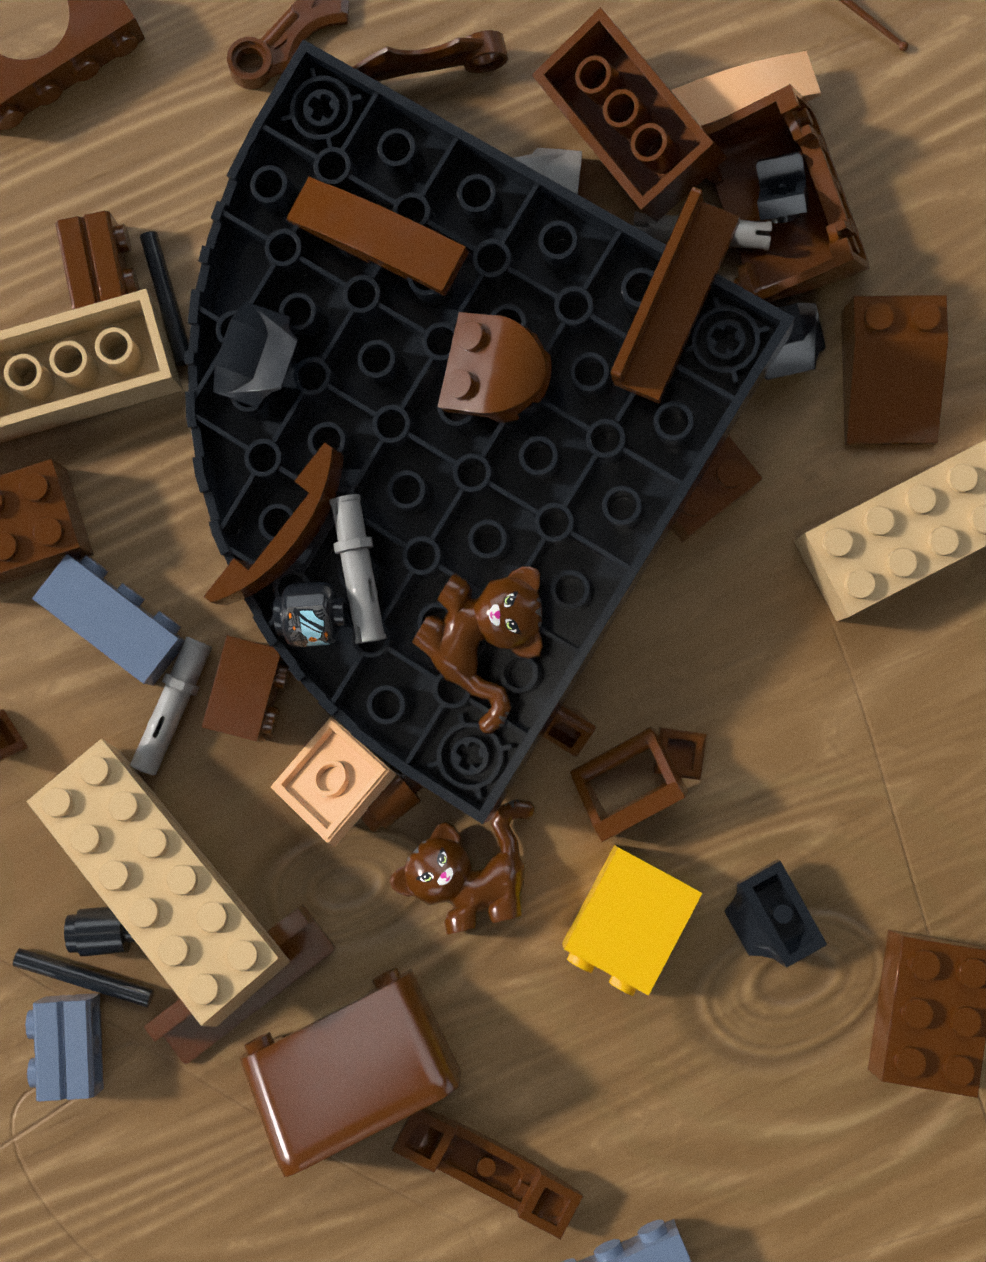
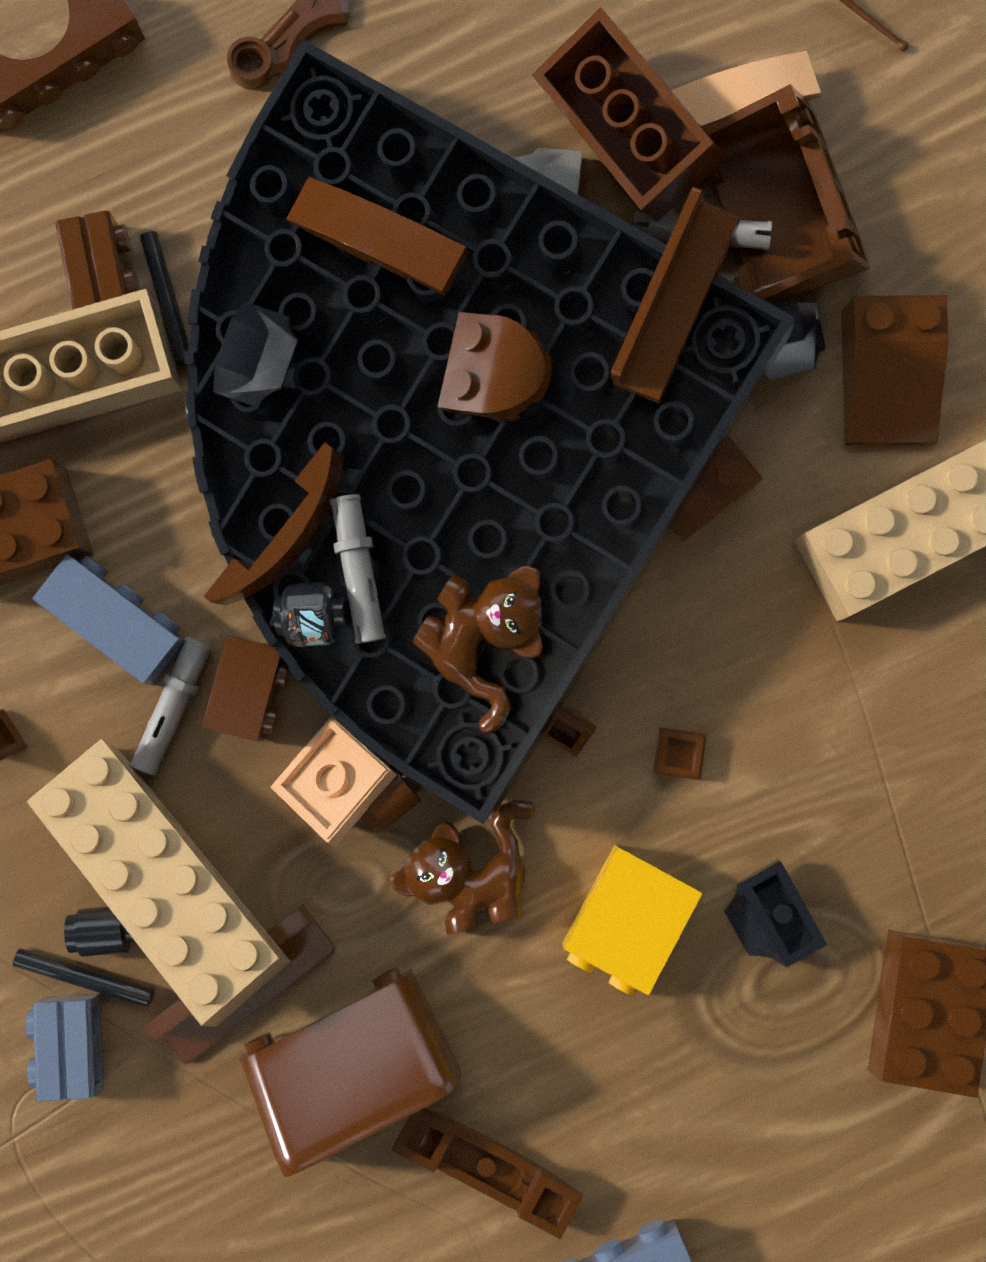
(477, 52): reddish brown piece -> none
(643, 806): reddish brown tile -> none
(782, 187): black bracket -> none

